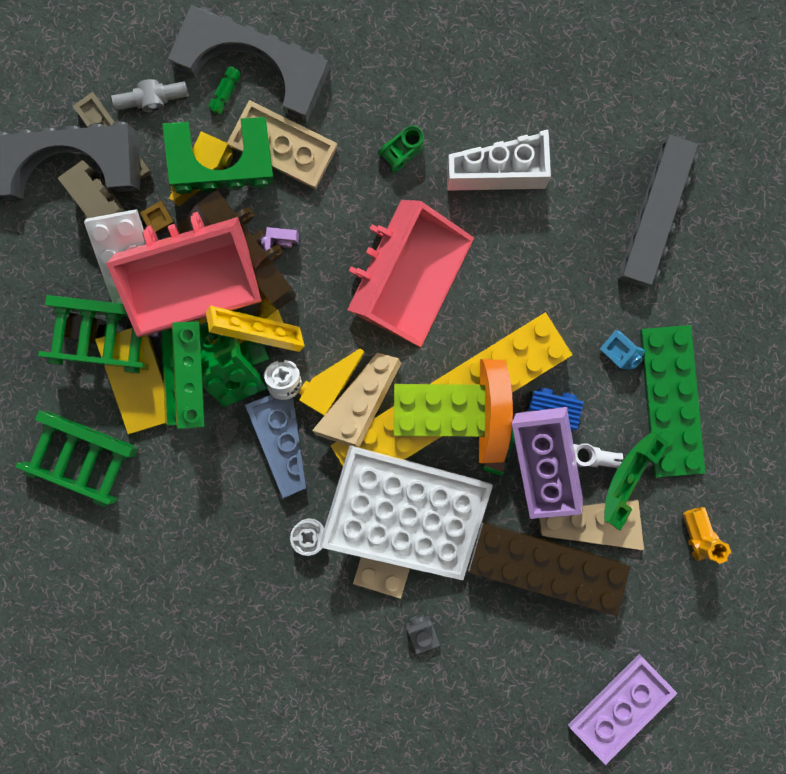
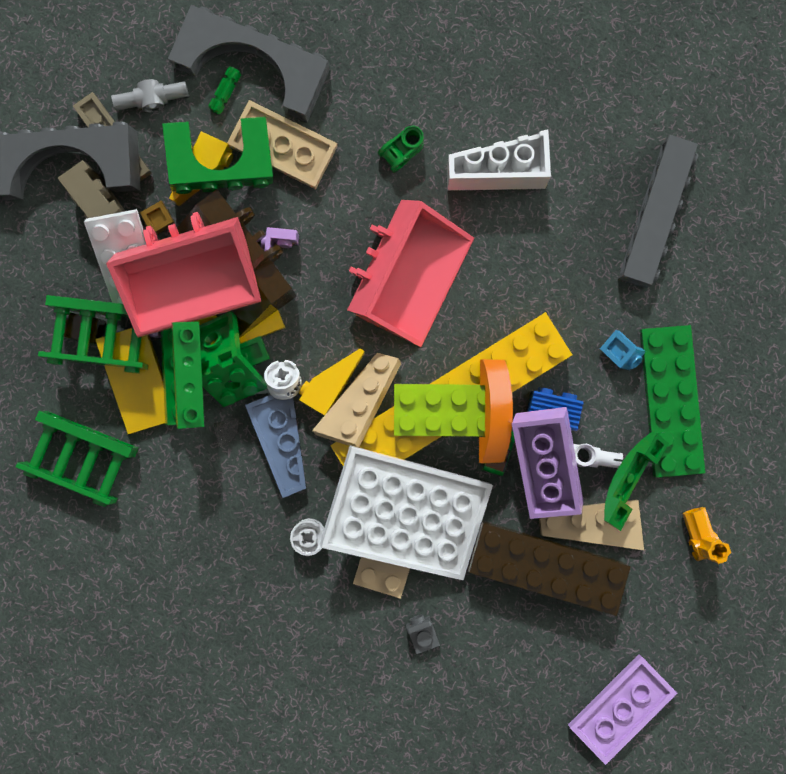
(254, 329): yellow plate -> none

